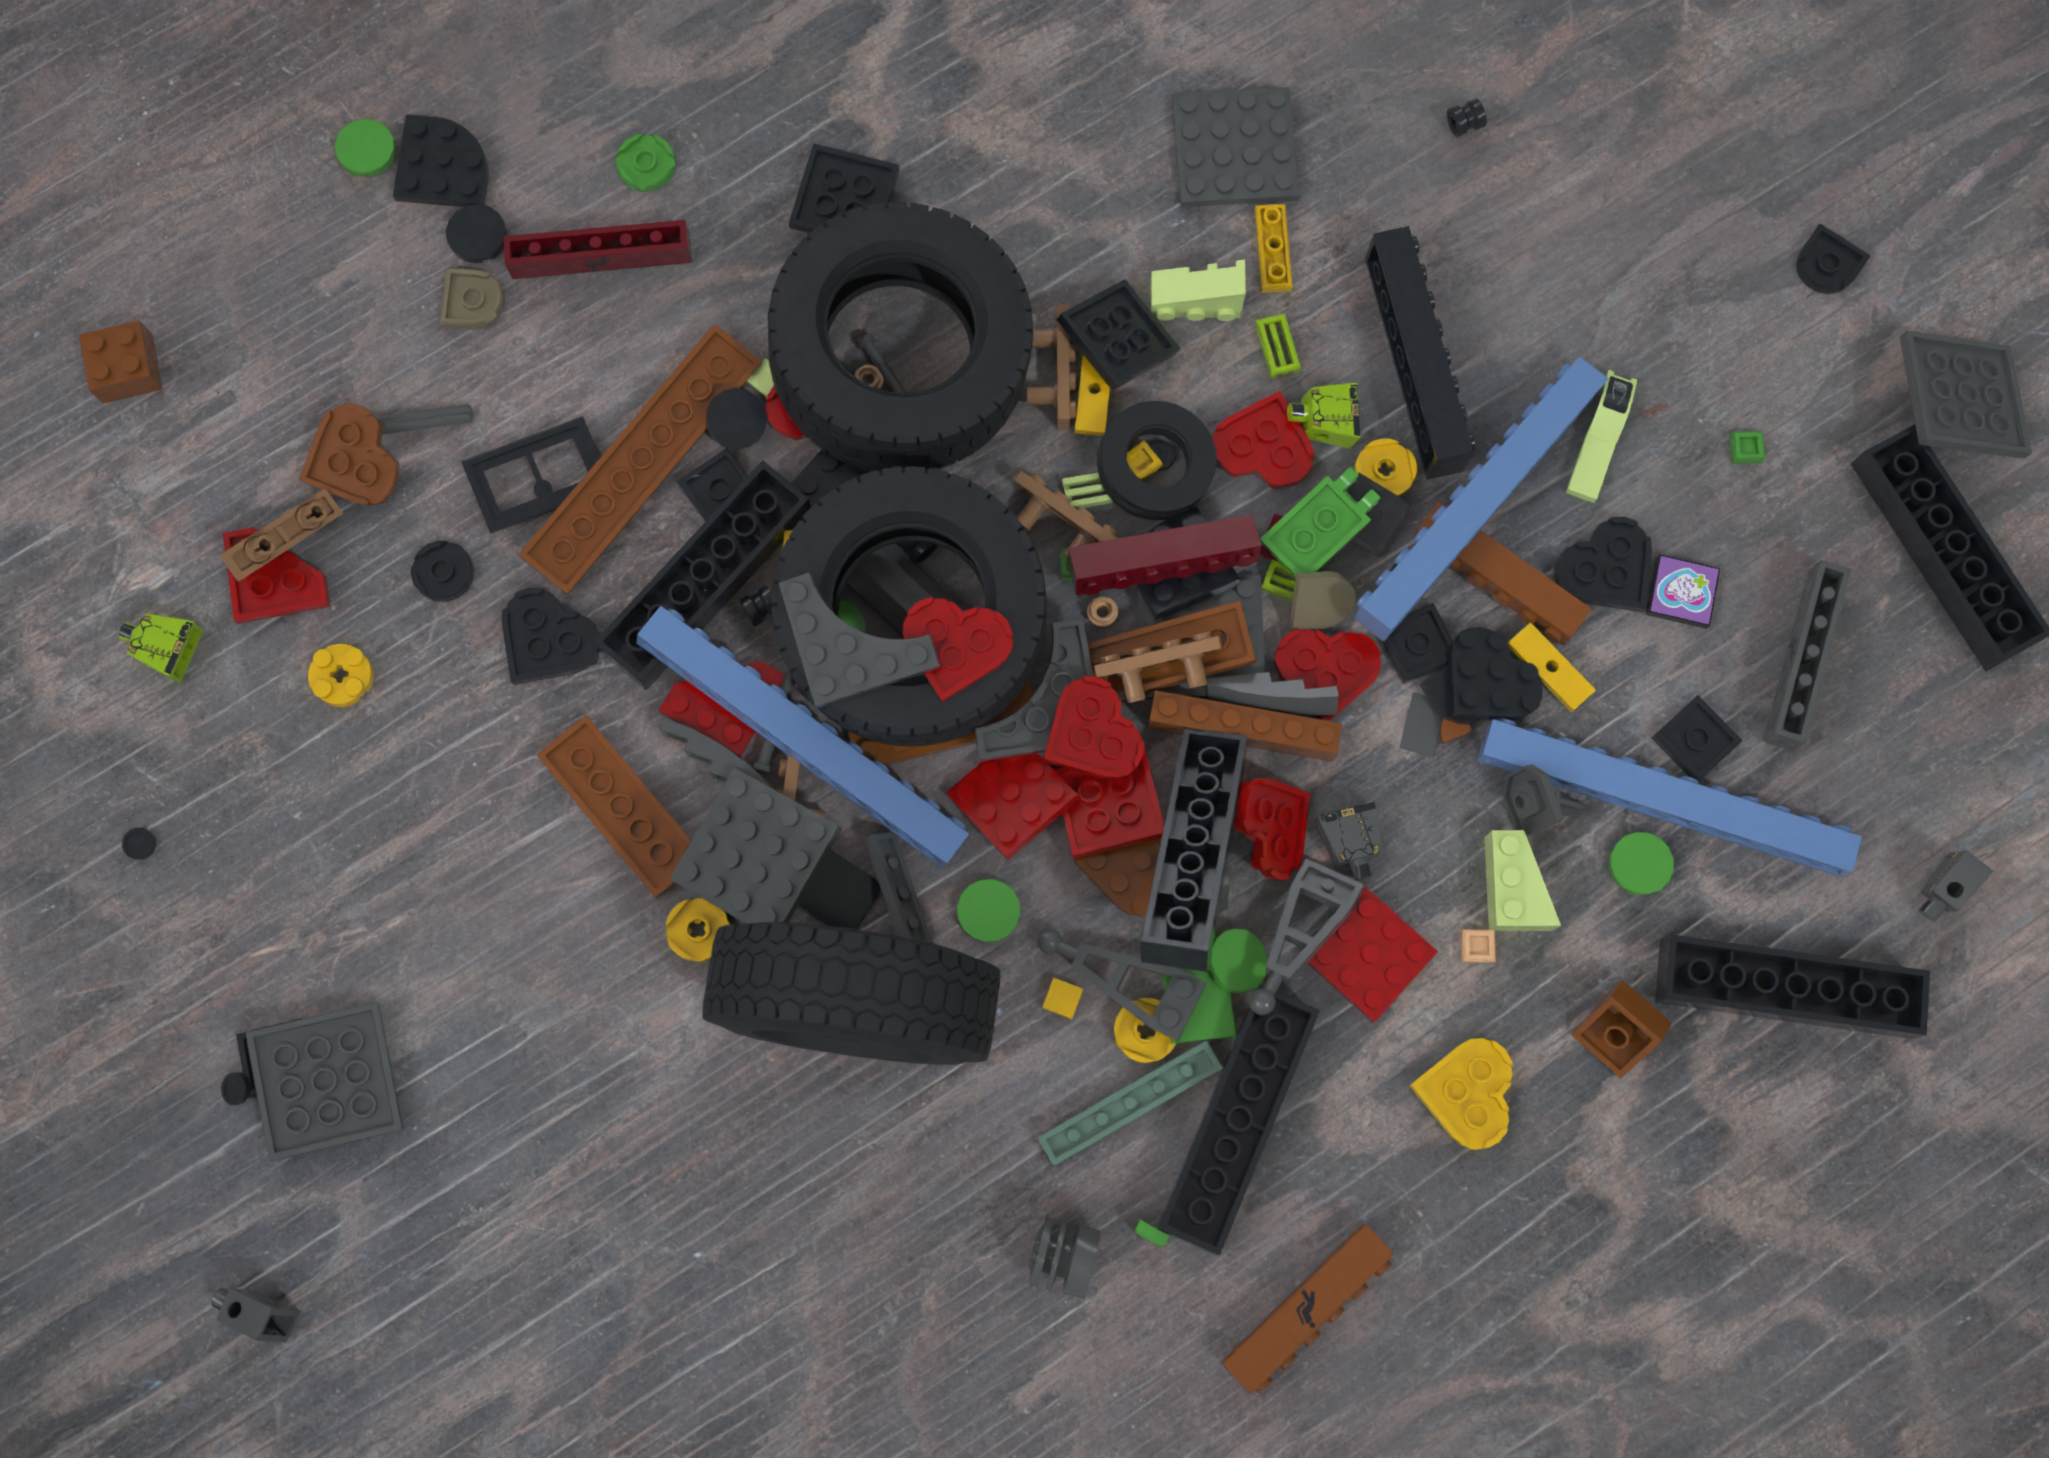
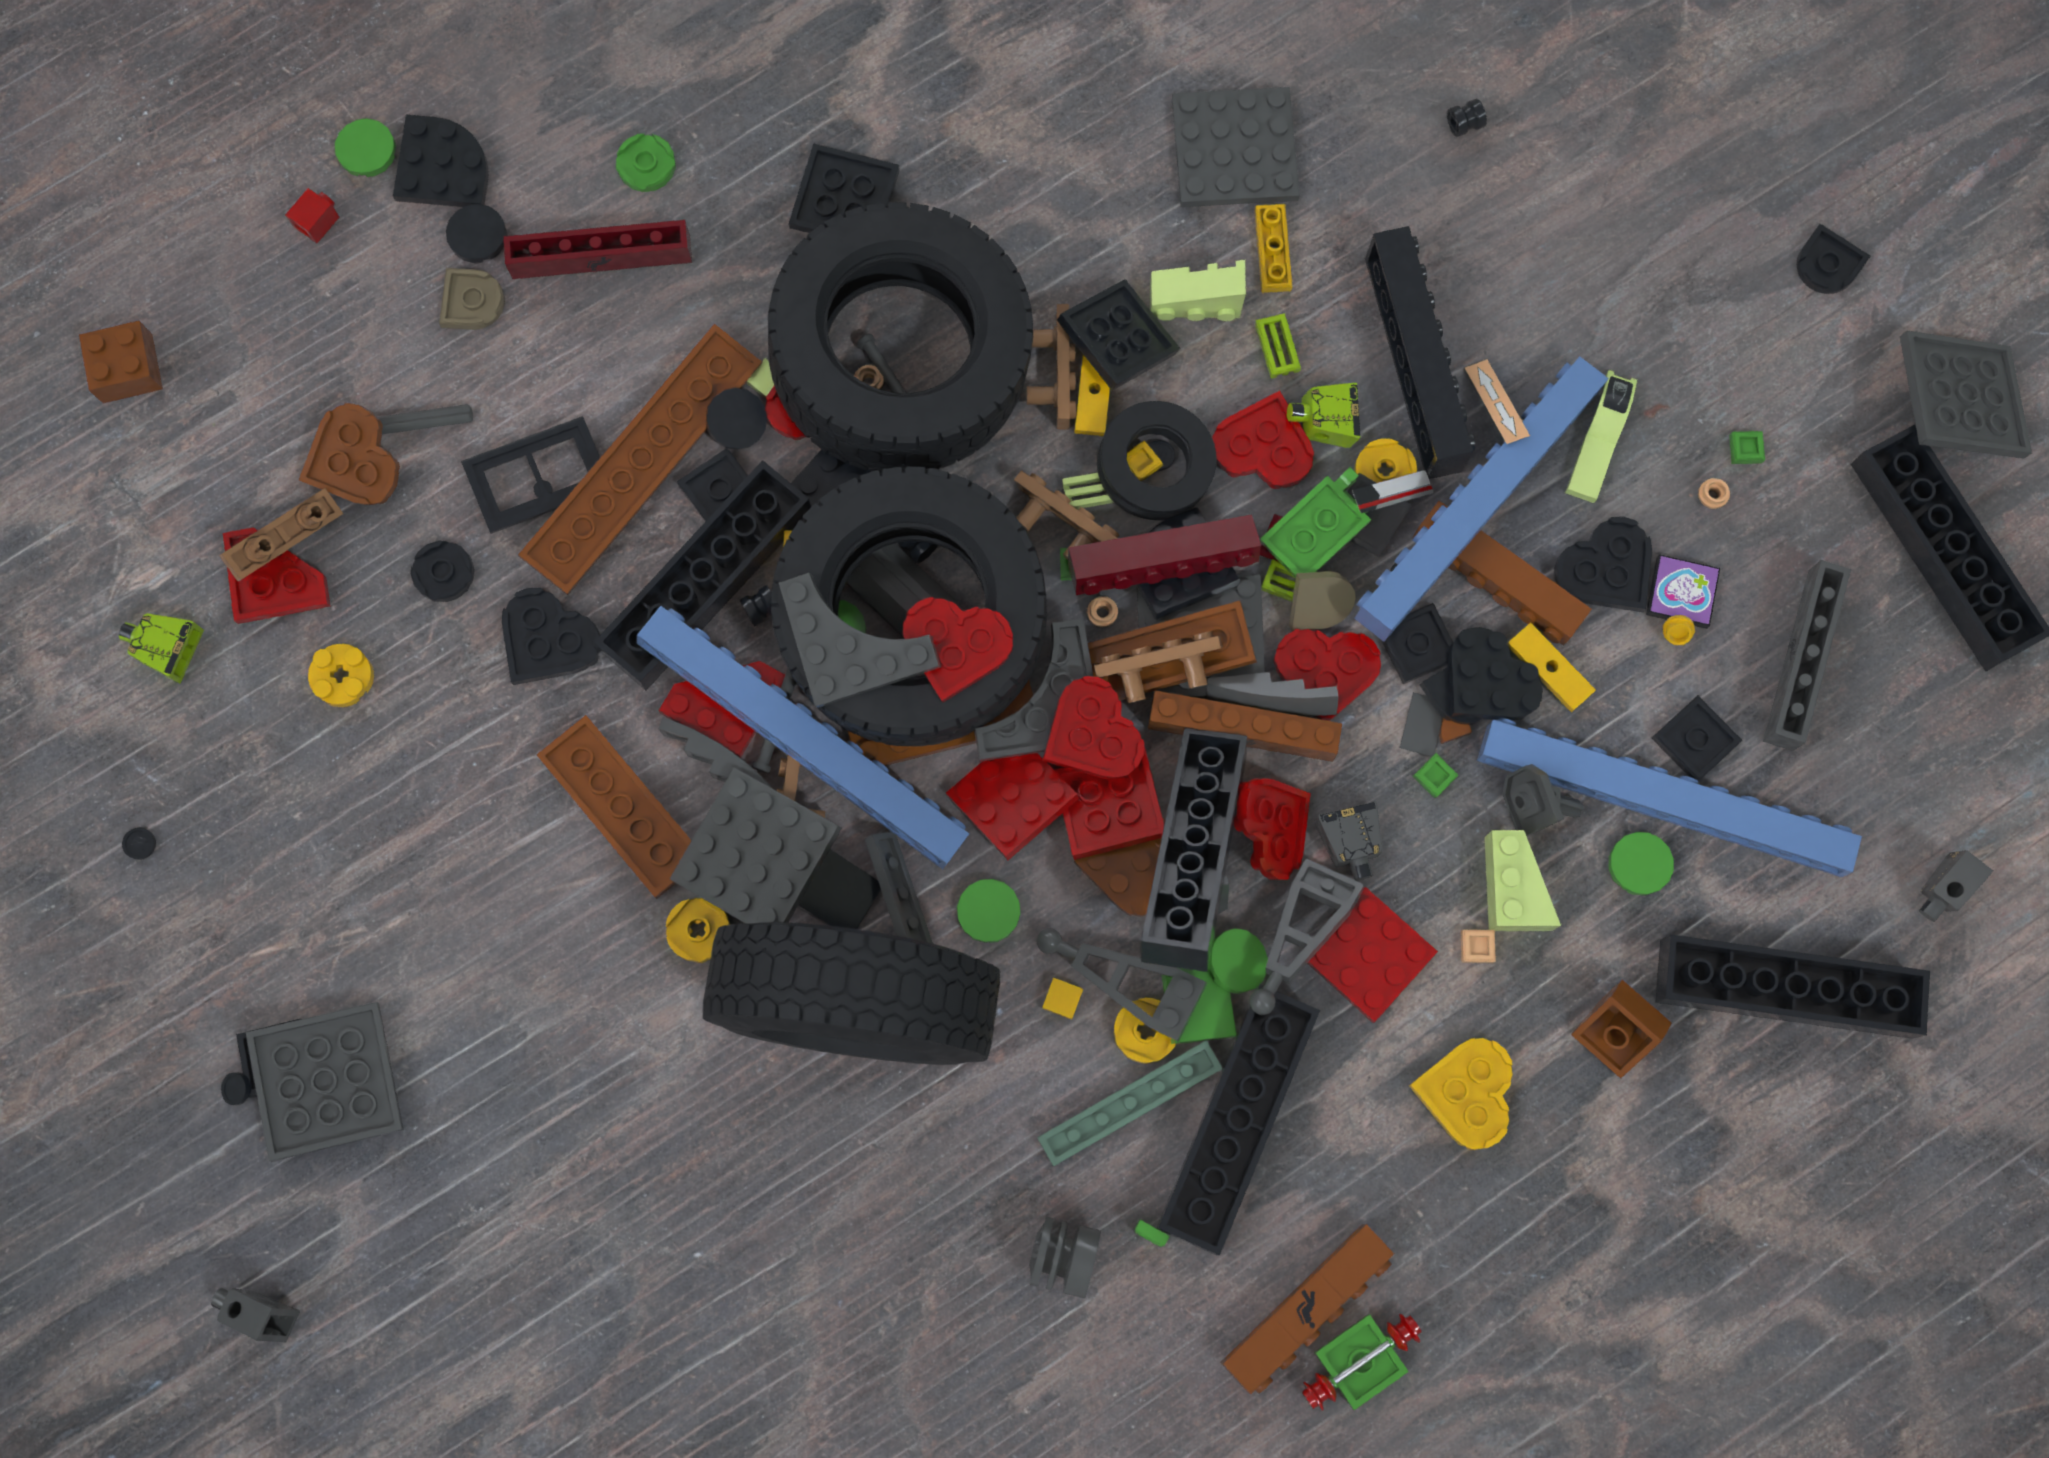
(313, 215): none -> red brick
(1361, 1362): none -> bright green plate
(1392, 491): none -> sticker
(1435, 775): none -> bright green tile
(1497, 402): none -> light nougat sticker
(1678, 629): none -> yellow plate
(1719, 487): none -> light nougat plate

